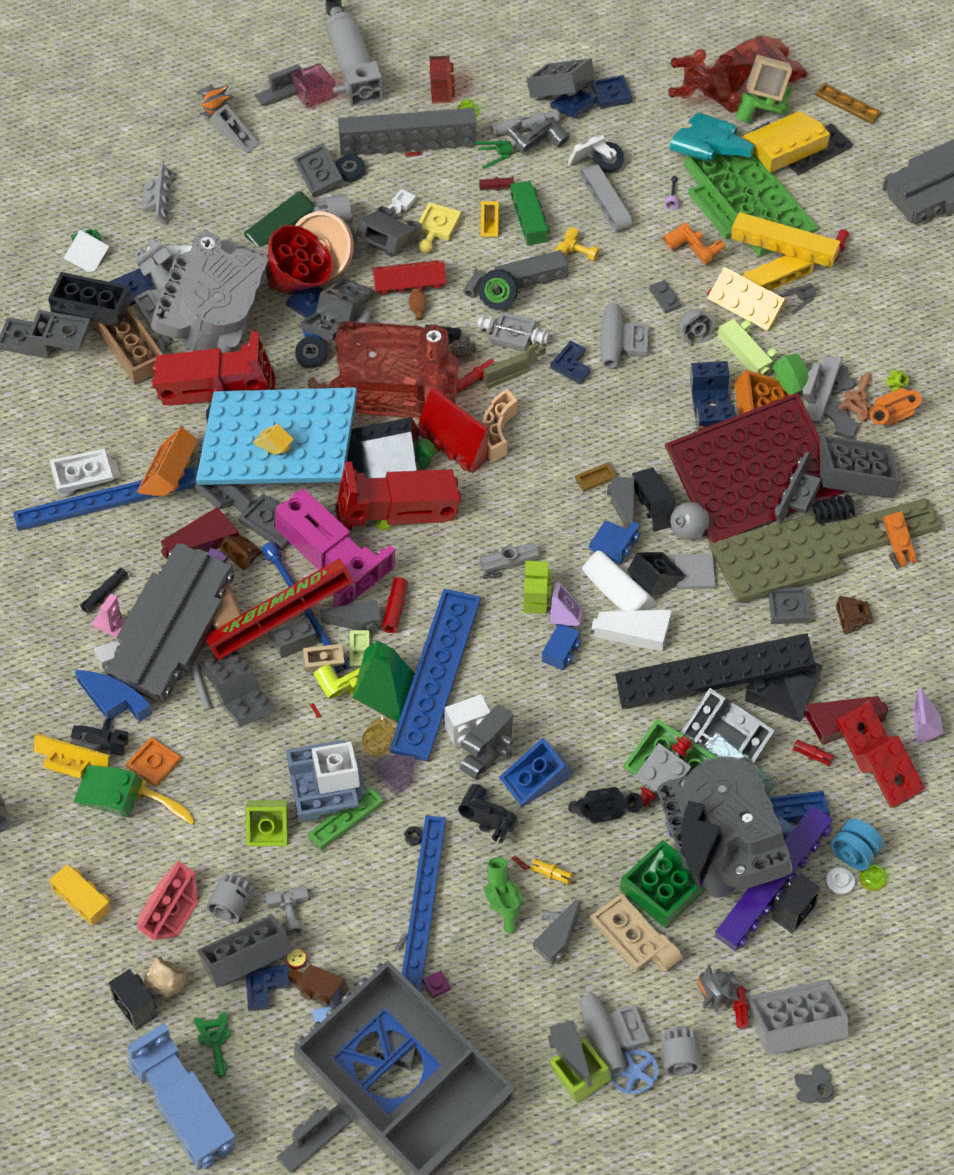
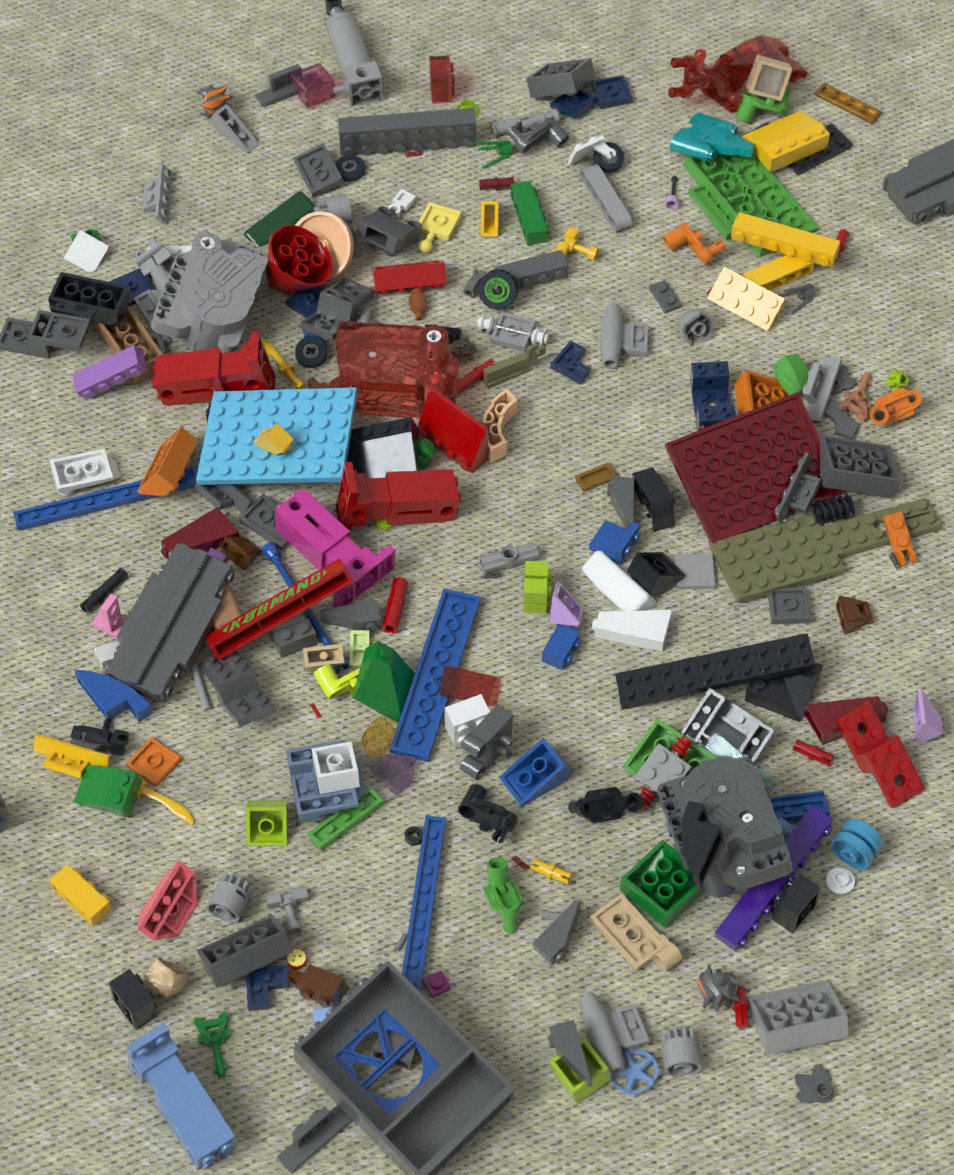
(109, 372): none -> medium lavender brick
(284, 369): none -> yellow sword
(466, 684): none -> clear red piece
(689, 521): light grey cylinder -> none
(745, 348): yellowish green brick -> none
(873, 878): clear neon green piece -> none

